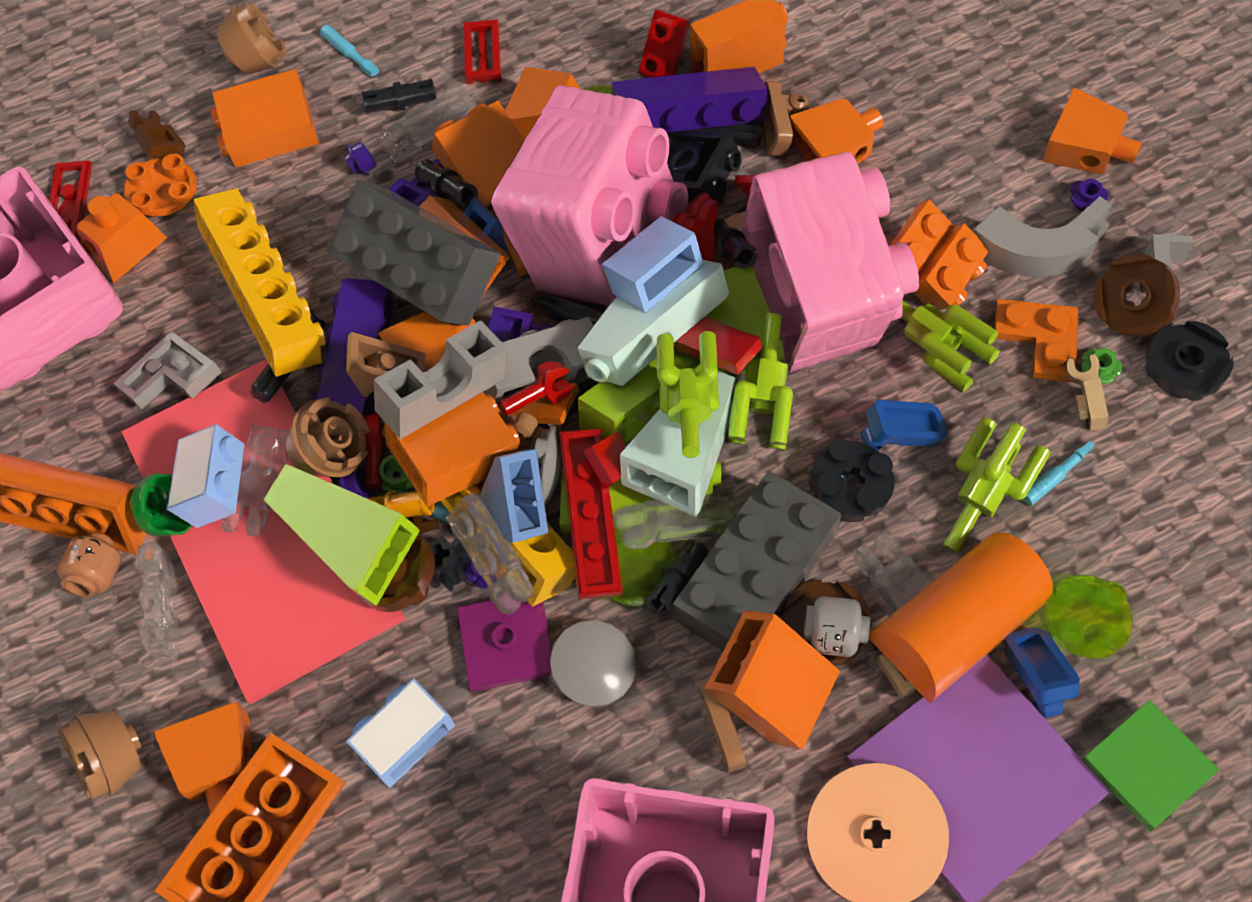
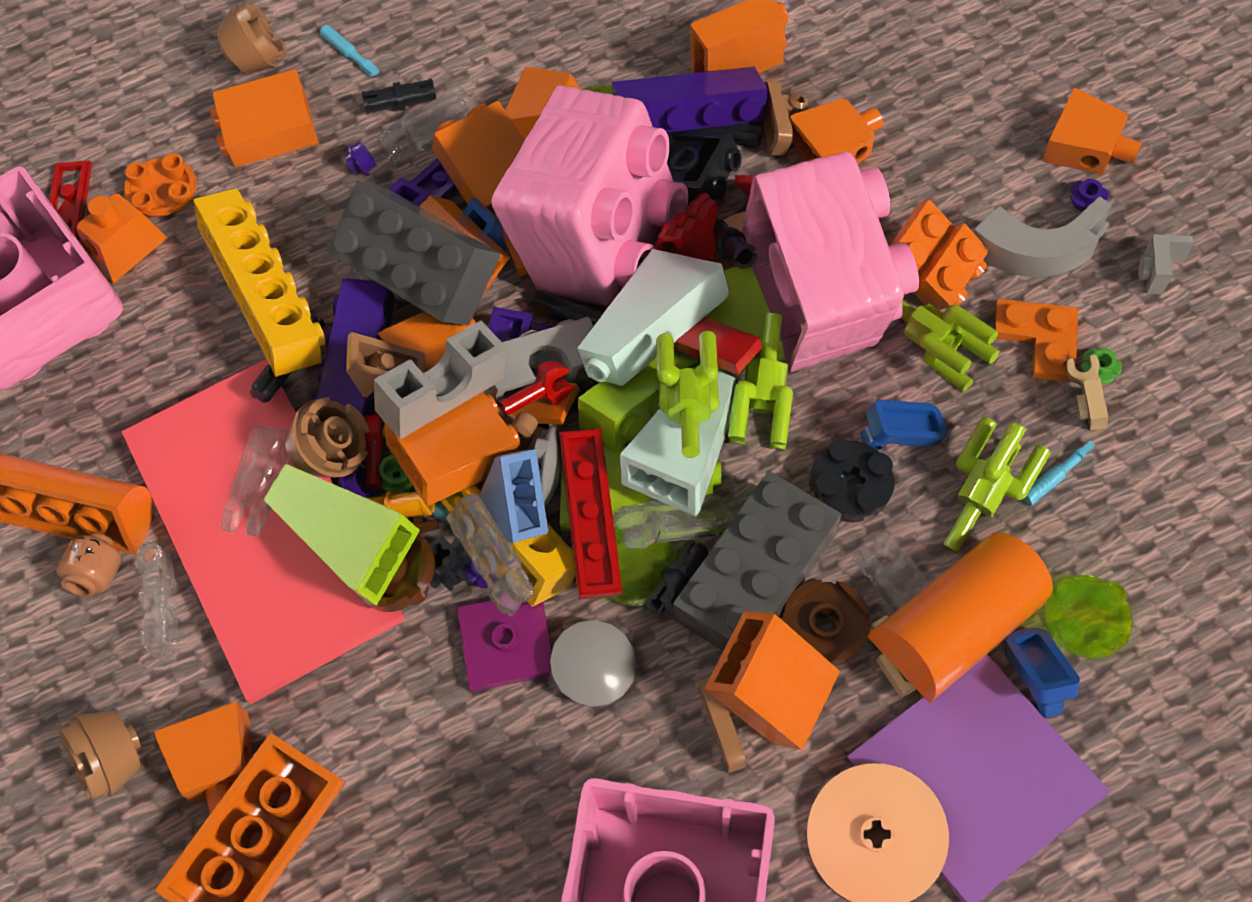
(149, 507): green hair -> none
(153, 137): reddish brown plate -> none
(167, 363): light grey plate -> none
(206, 476): light blue brick -> none
(400, 732): white brick -> none
(445, 183): black pin -> none
(483, 74): red tile -> none
(605, 458): red tile -> none
(653, 264): light blue brick -> none
(664, 44): red hips -> none
(836, 626): light grey head -> none
(1150, 765): bright green tile -> none
(1155, 309): reddish brown plate -> none
(1181, 379): black plate -> none

